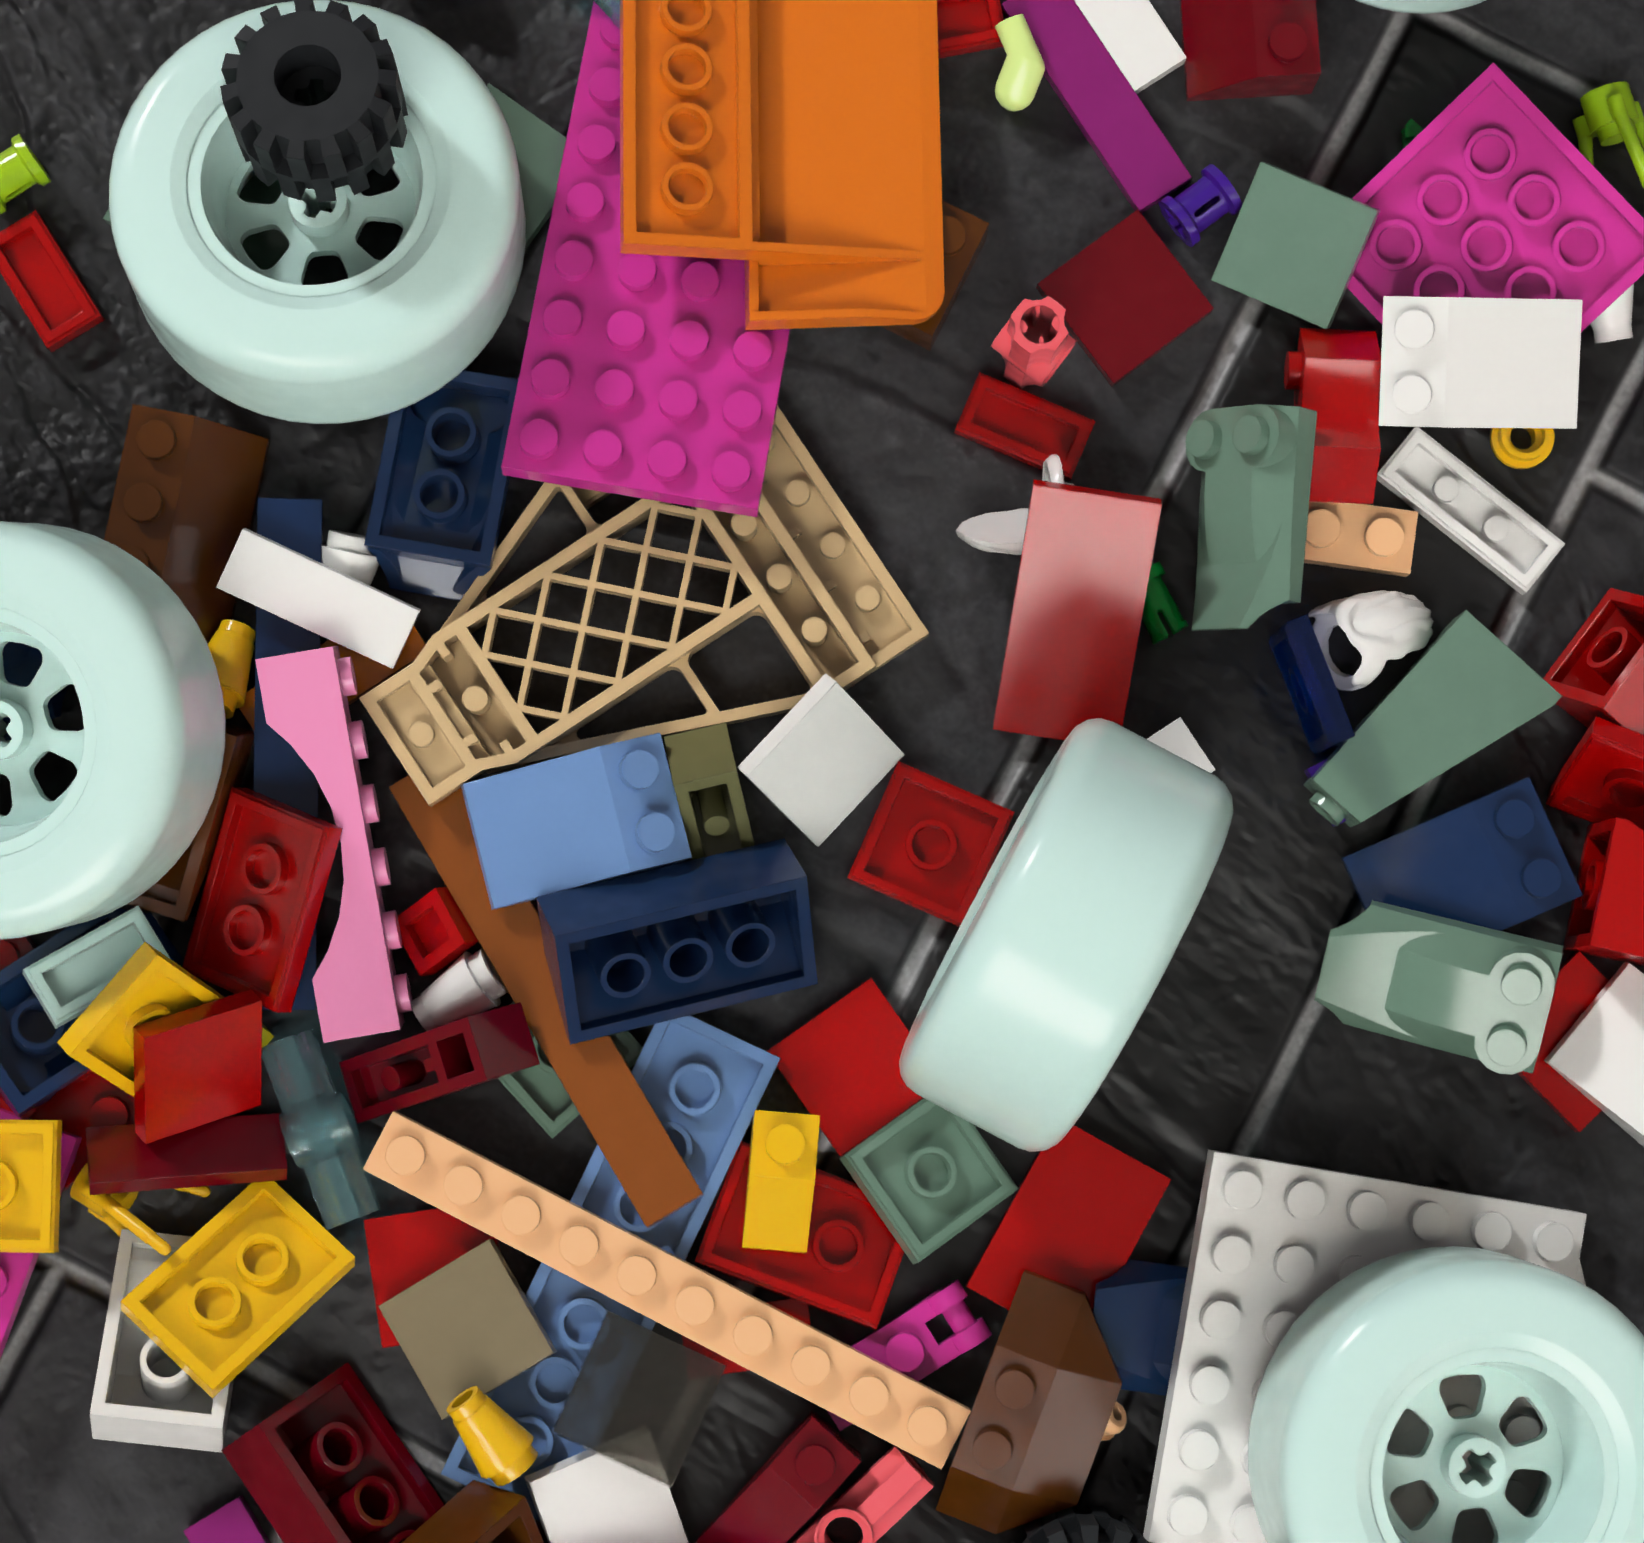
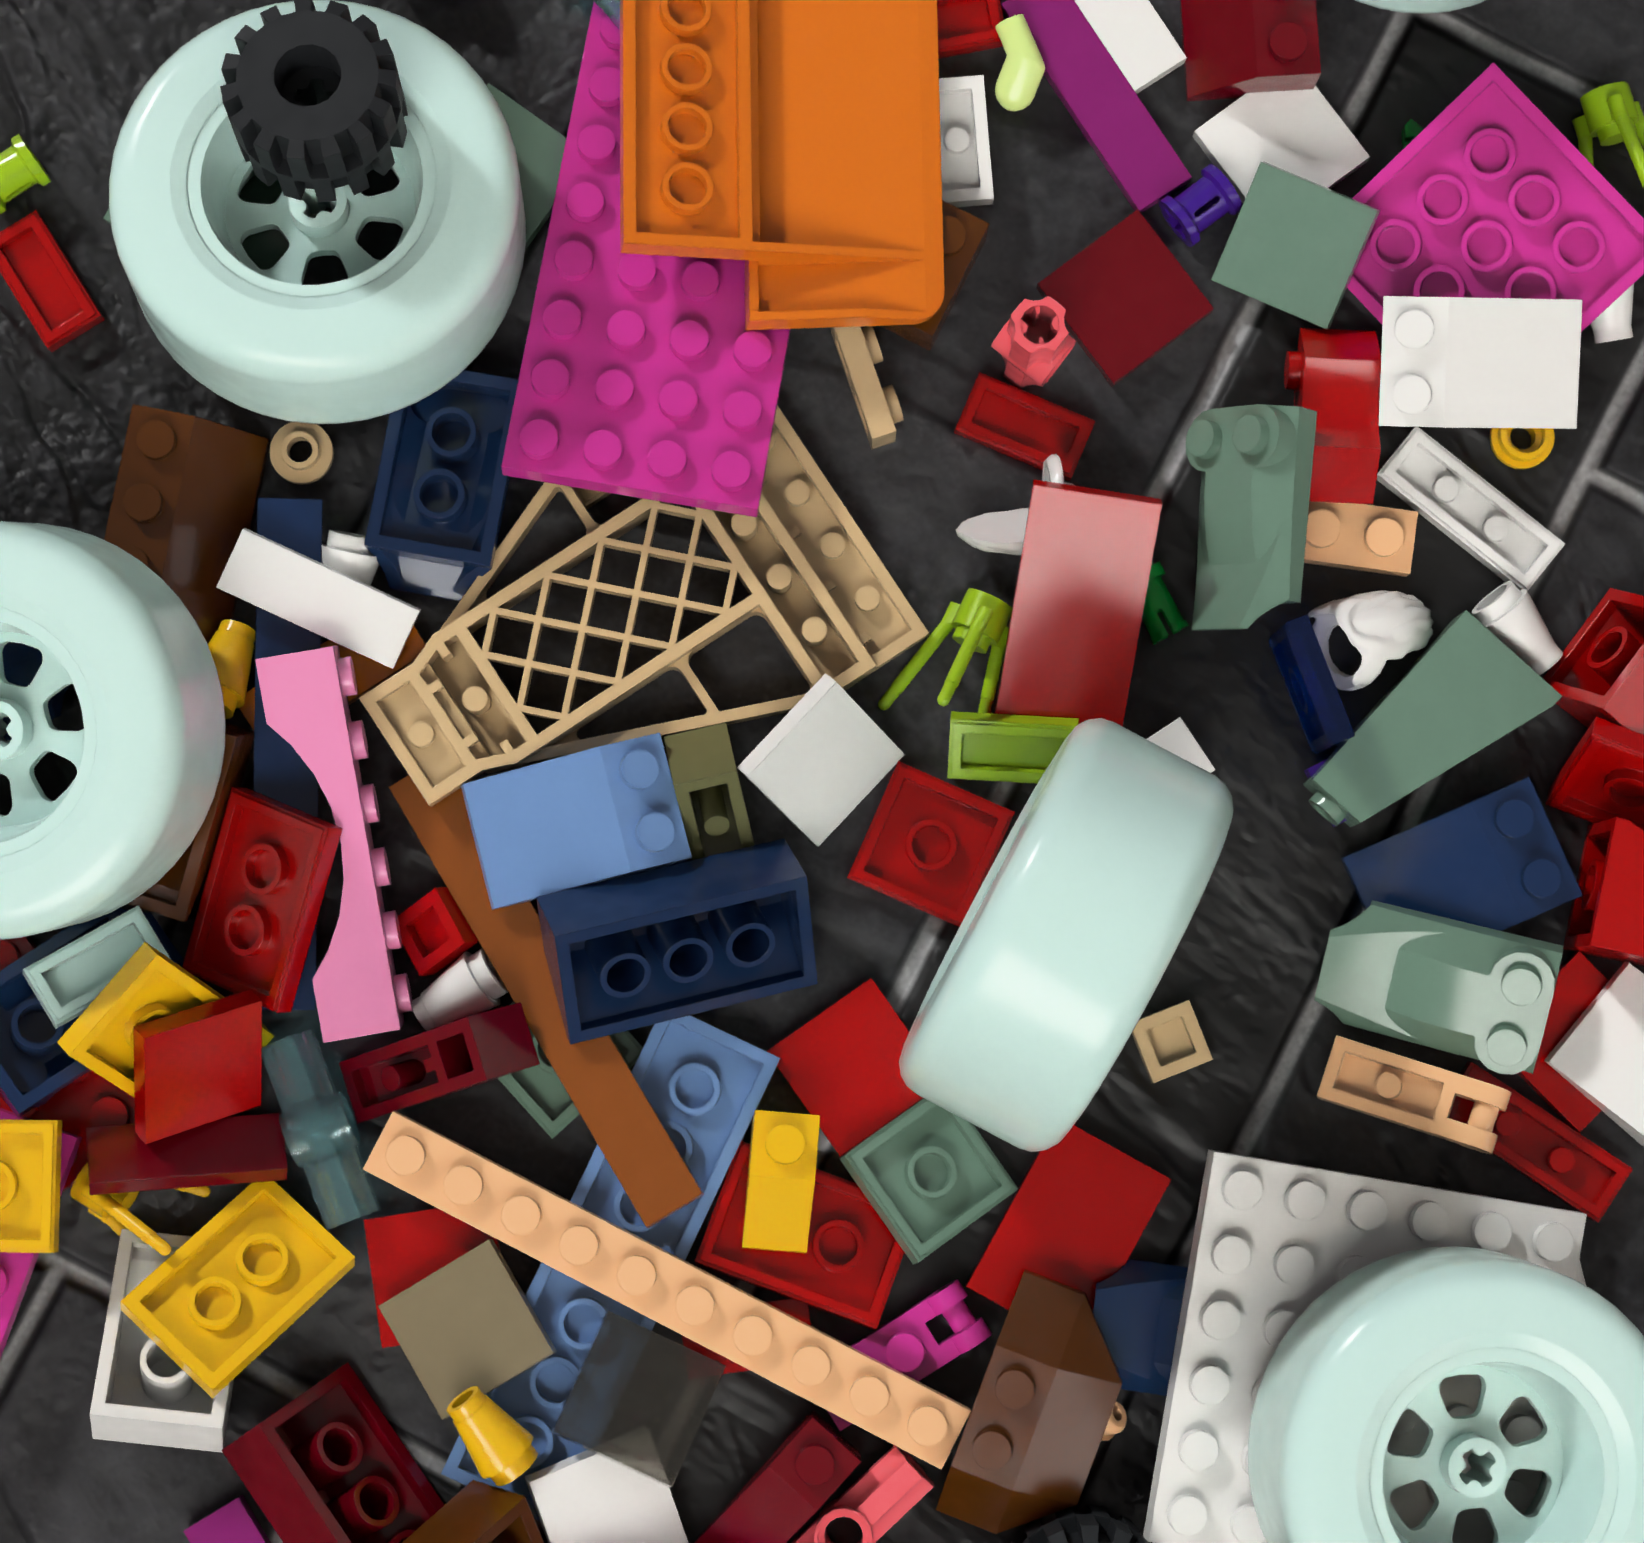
(315, 466): none -> tan plate
(876, 405): none -> tan plate
(965, 142): none -> white plate
(978, 624): none -> lime plant
(1004, 745): none -> lime tile
(1170, 1041): none -> tan tile
(1283, 129): none -> white tile
(1411, 1093): none -> light nougat plate
(1518, 624): none -> white cone
(1550, 1151): none -> red tile

